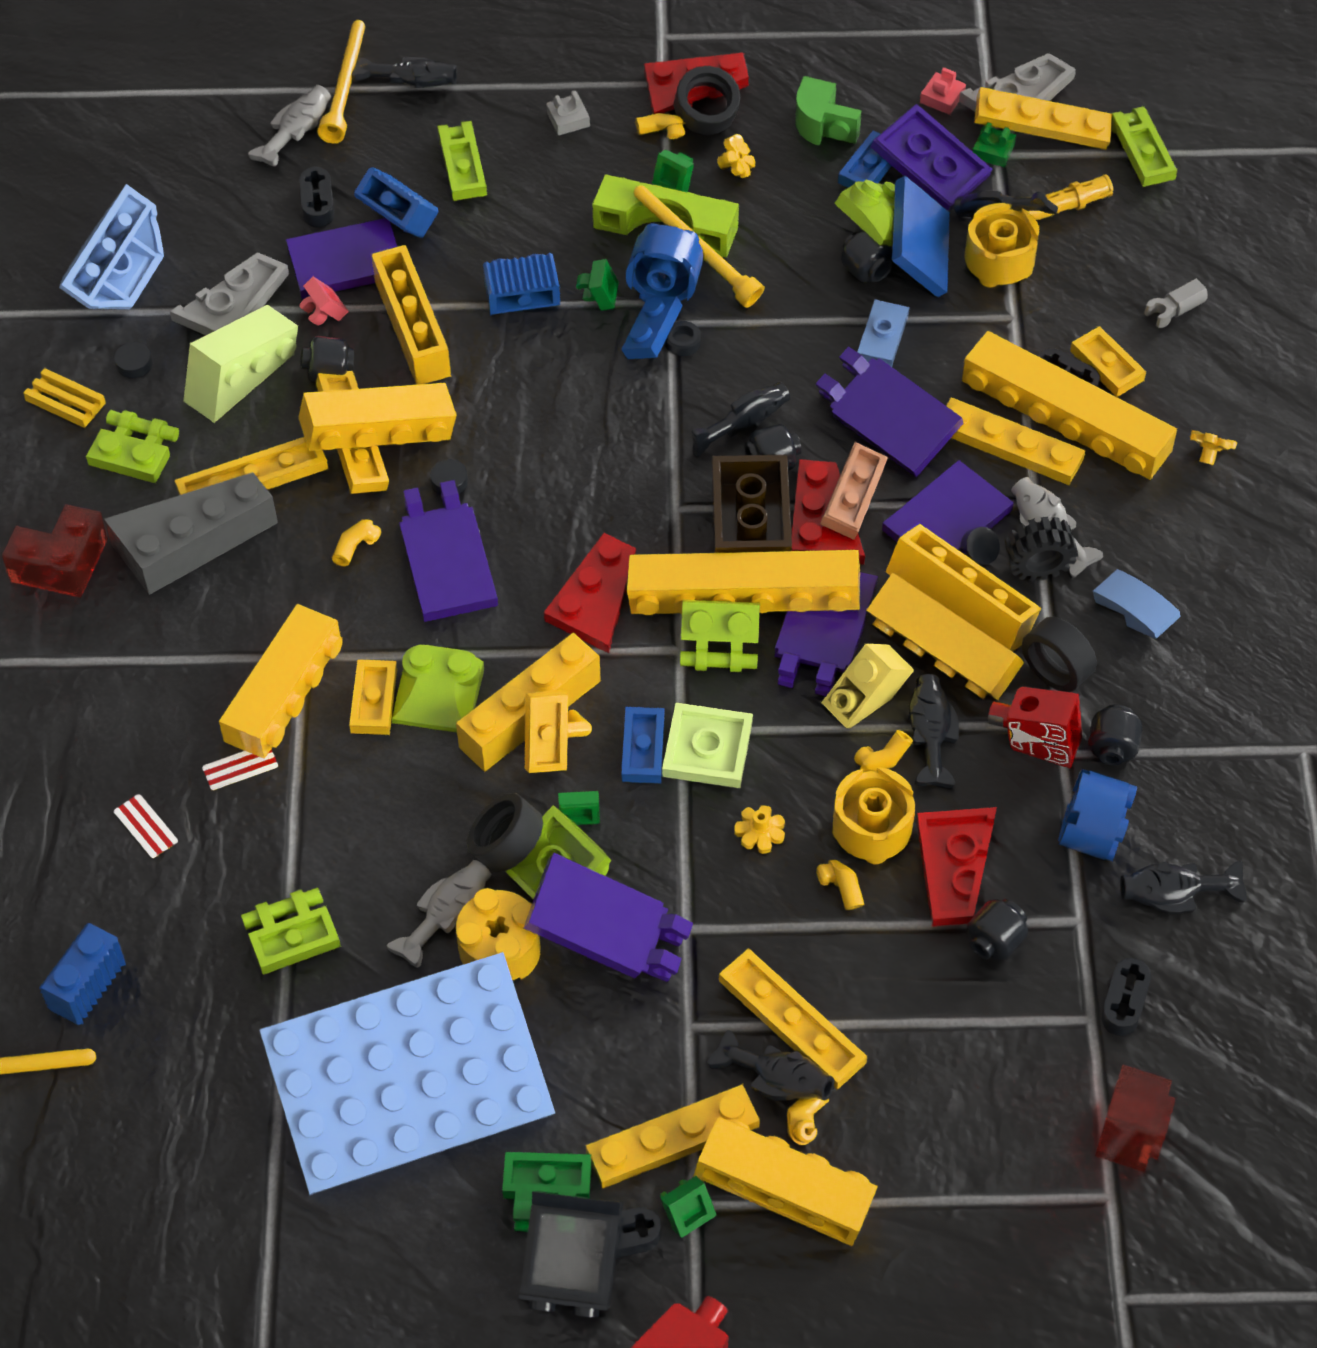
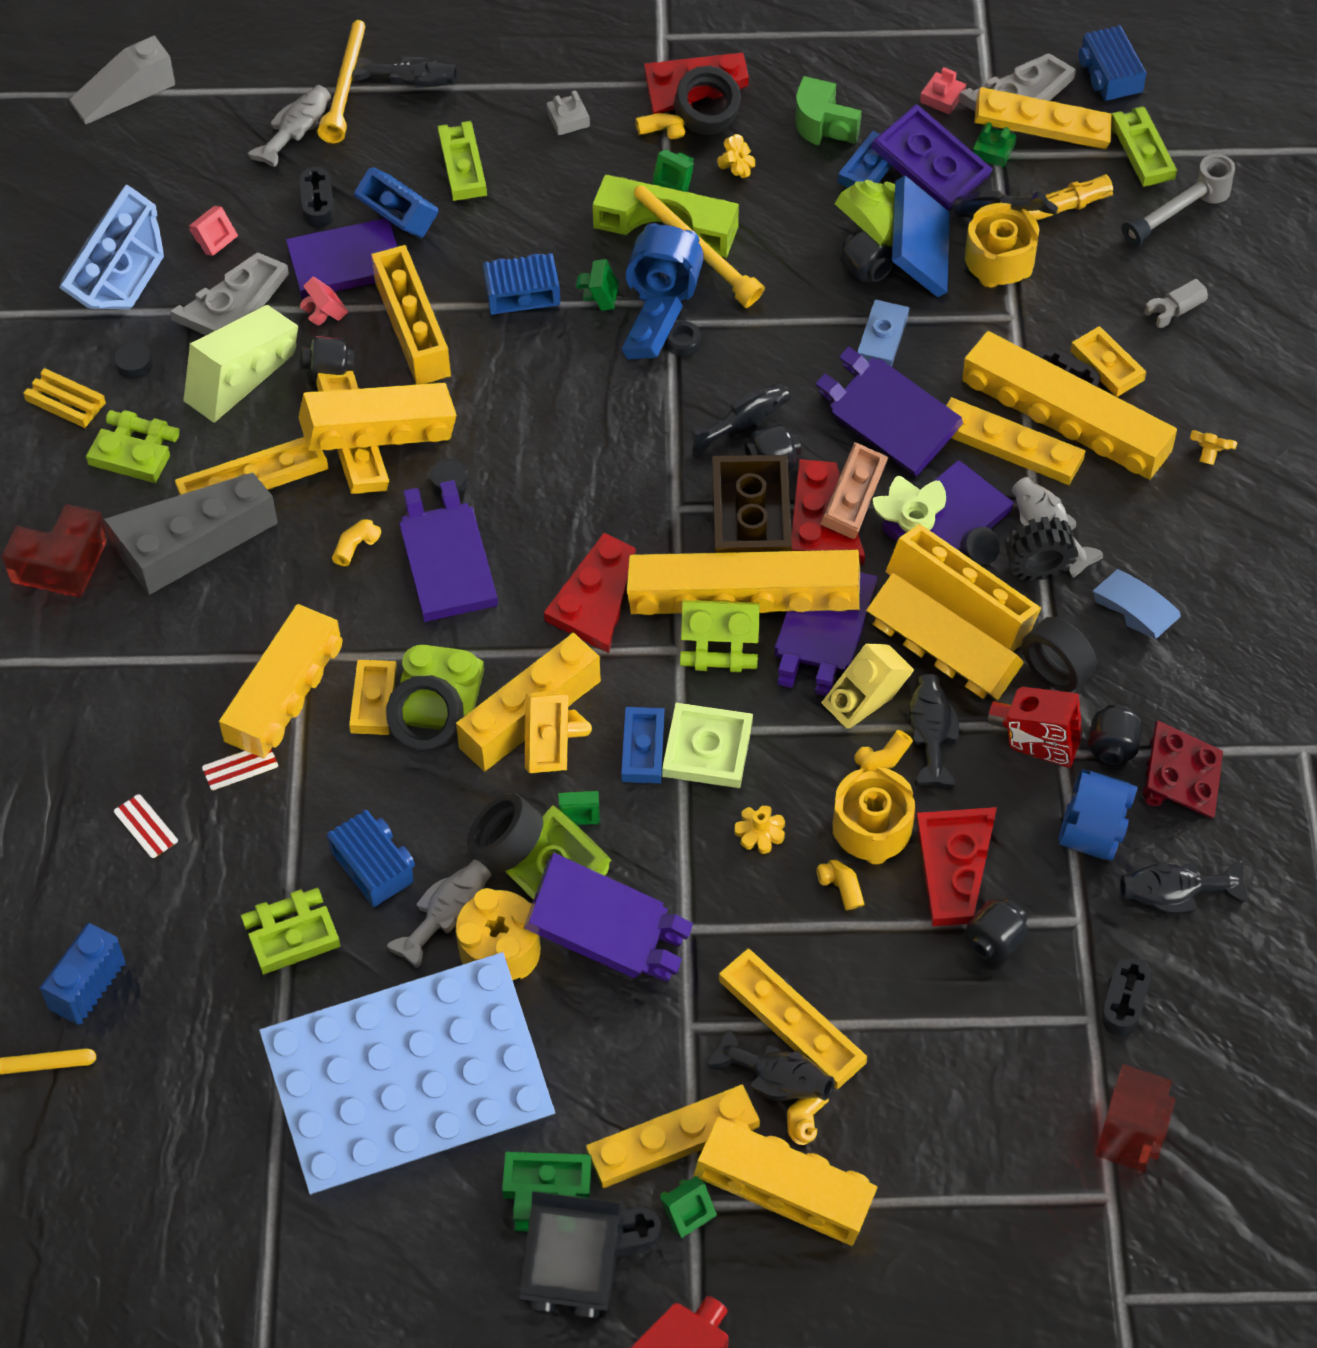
(126, 79): none -> light grey slope
(213, 230): none -> coral tile
(371, 858): none -> blue brick
(395, 716): none -> black tyre
(910, 505): none -> yellowish green plate
(1112, 63): none -> blue brick
(1182, 770): none -> dark red hinge
(1211, 186): none -> light grey piece

